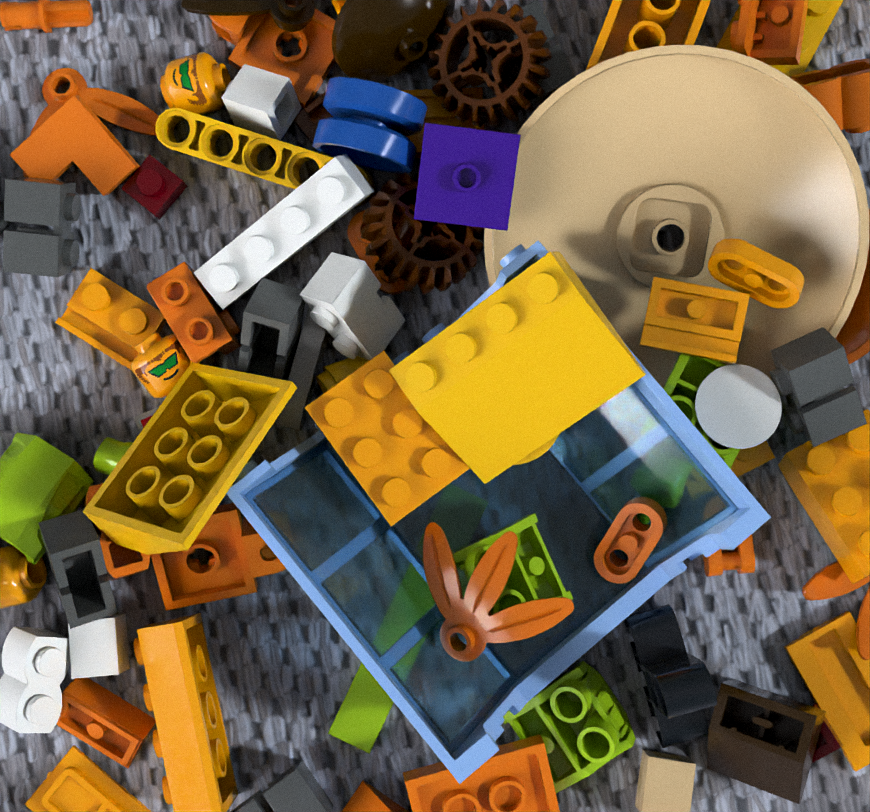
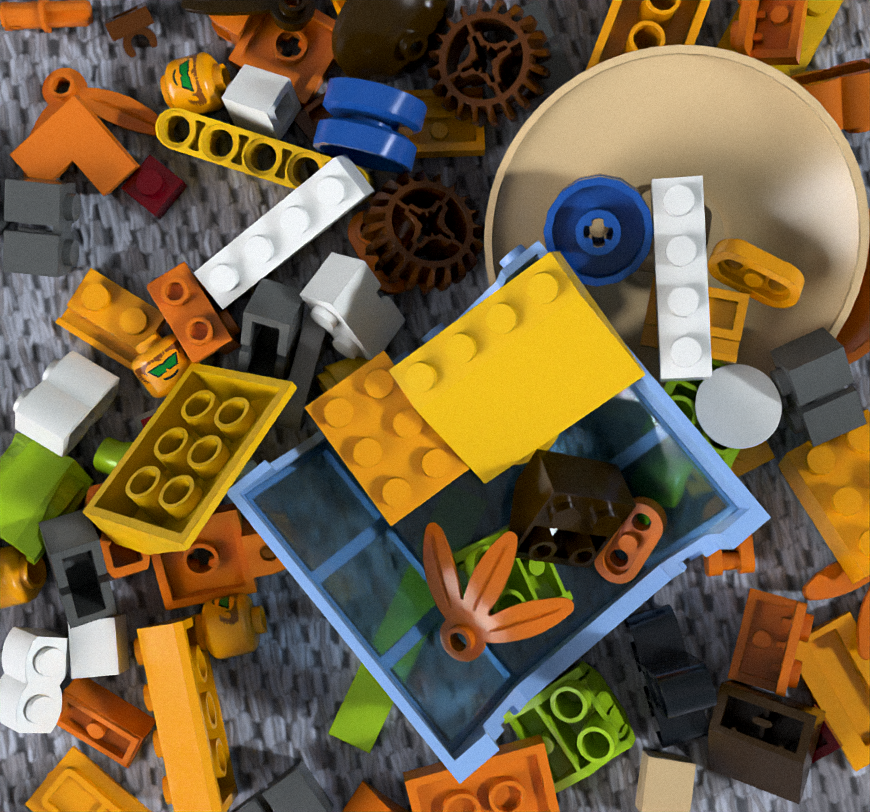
(65, 402): none -> white brick
(131, 23): none -> reddish brown tile
(230, 626): none -> light orange head
(466, 176): dark purple plate -> none
(567, 508): none -> dark brown slope
(606, 257): none -> blue wheel
(681, 279): none -> white brick
(770, 641): none -> orange bracket

